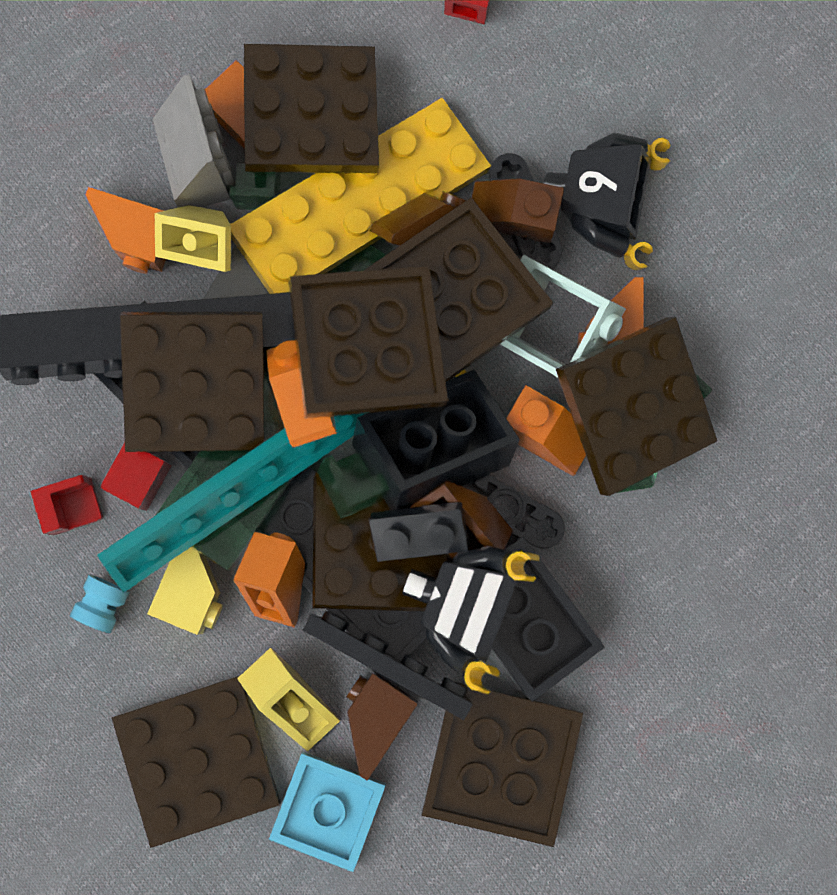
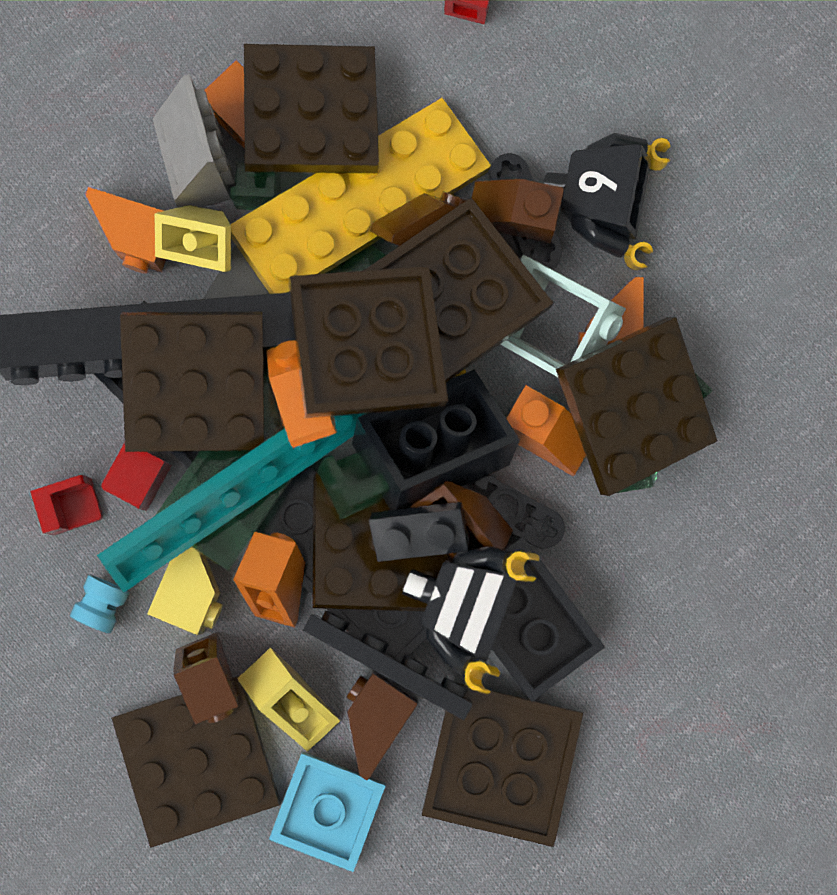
(205, 679): none -> reddish brown slope

